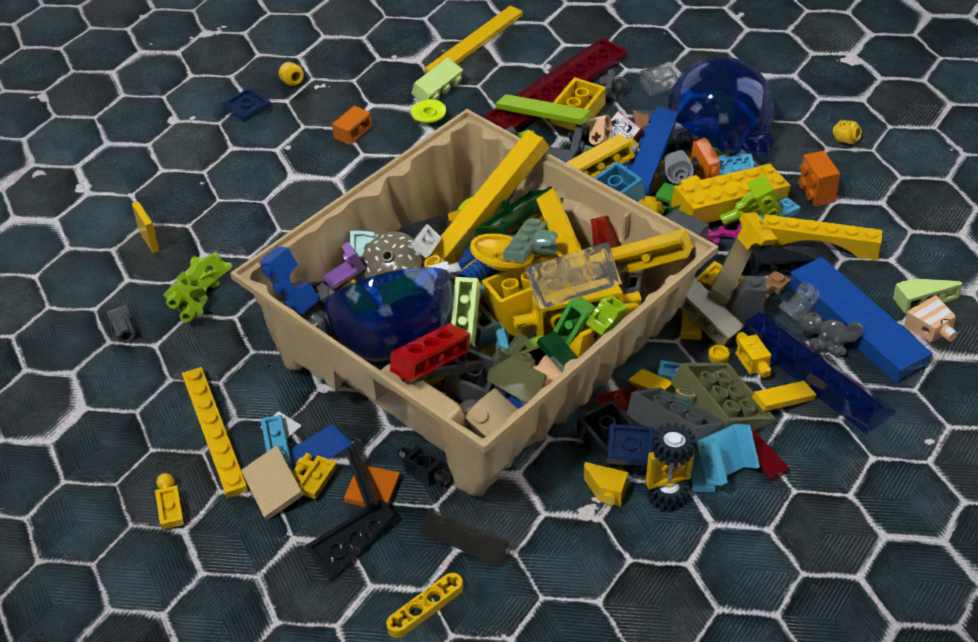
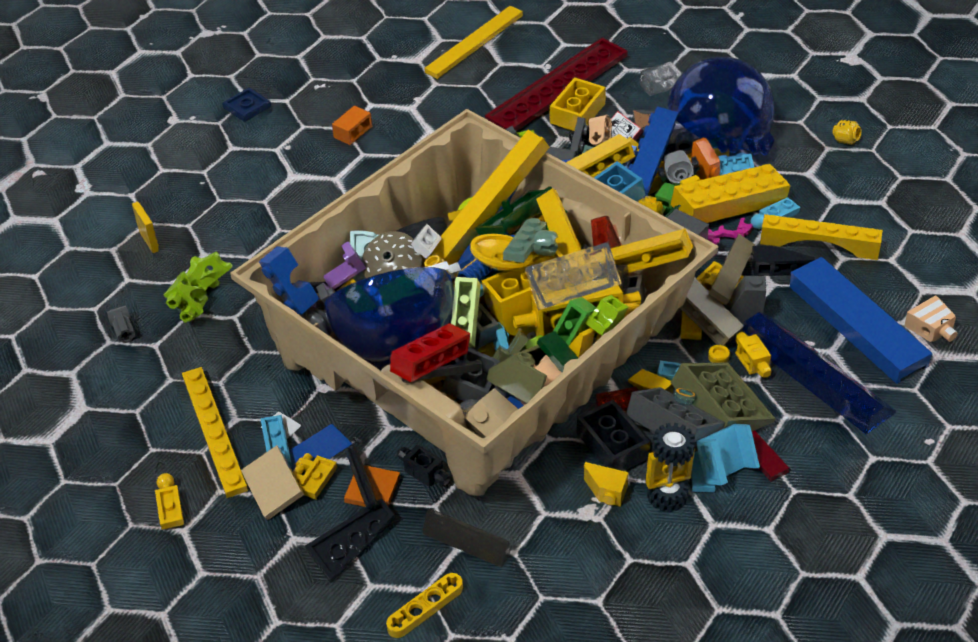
(291, 74): yellow head -> none
(428, 111): neon yellow dish -> none
(437, 81): yellowish green brick -> none
(544, 109): lime tile -> none
(613, 85): dark grey hips -> none
(629, 444): dark blue tile -> none
(755, 231): yellow brick -> none
(759, 200): lime brick -> none
(776, 284): medium nougat plate -> none
(784, 395): yellow tile -> none
(802, 301): clear leg -> none
(819, 178): orange brick -> none
(831, 333): dark grey animal -> none
(916, 291): yellowish green slope -> none

